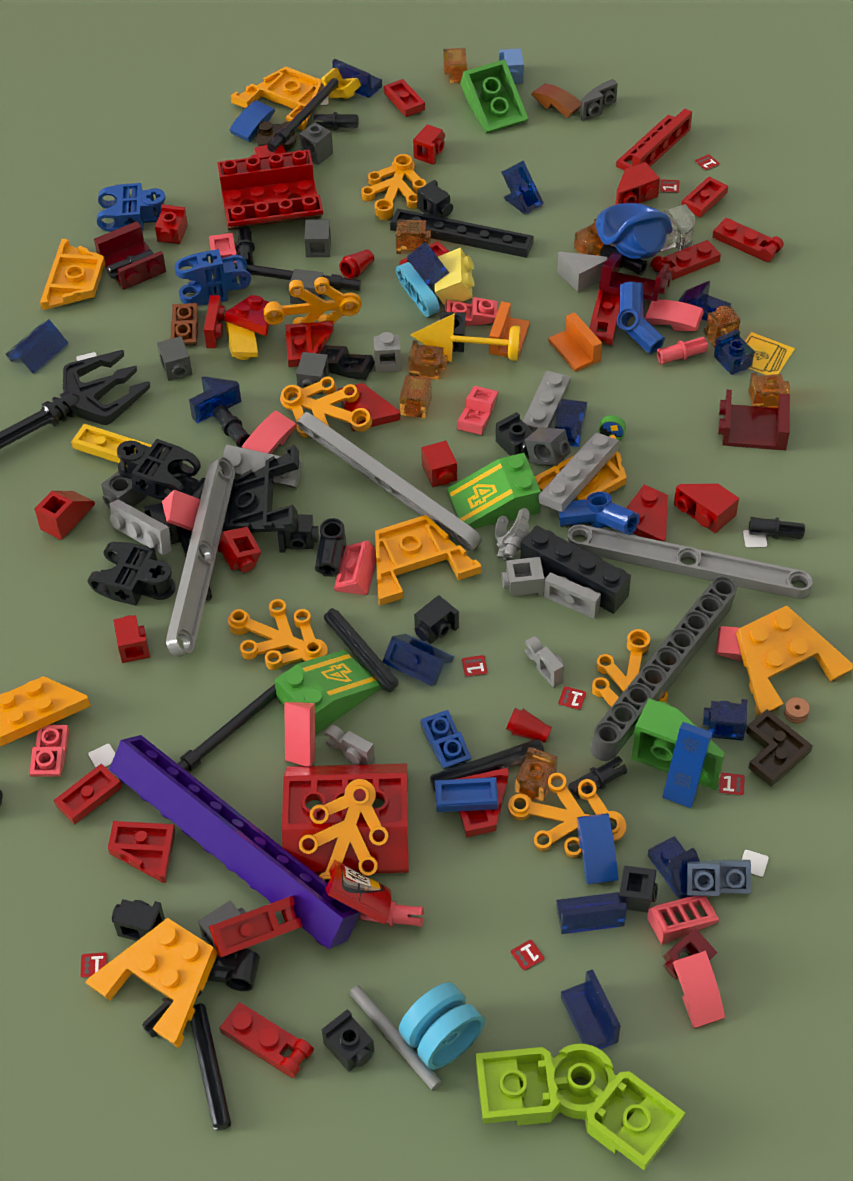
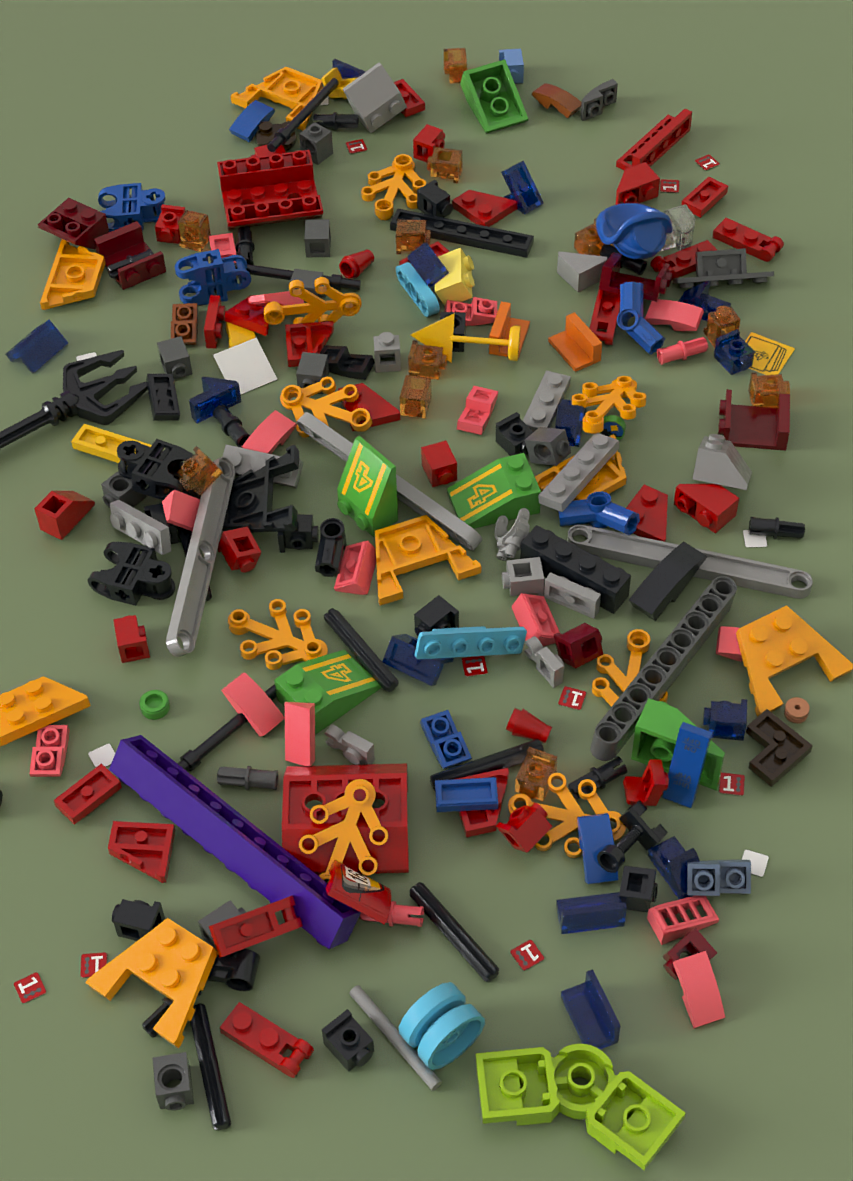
(30, 987): none -> red sticker
(76, 223): none -> dark red slope
(154, 704): none -> bright green tile
(163, 397): none -> black plate
(173, 1068): none -> dark grey brick
(194, 230): none -> clear orange brick
(198, 472): none -> clear orange brick
(246, 365): none -> white sticker
(247, 777): none -> dark grey axle
(254, 704): none -> coral slope
(282, 298): none -> coral slope
(356, 146): none -> red sticker
(368, 488): none -> bright green slope
(374, 98): none -> light grey slope
(446, 163): none -> clear orange brick
(454, 932): none -> black axle
(469, 642): none -> medium azure bracket
(483, 208): none -> red wing
(525, 827): none -> red brick
(535, 616): none -> coral slope
(579, 645): none -> dark red brick
(612, 856): none -> black bar
(620, 388): none -> light orange plant
(649, 786): none -> red bracket
(667, 580): none -> black slope
(721, 463): none -> light grey slope
(722, 265): none -> dark grey bracket

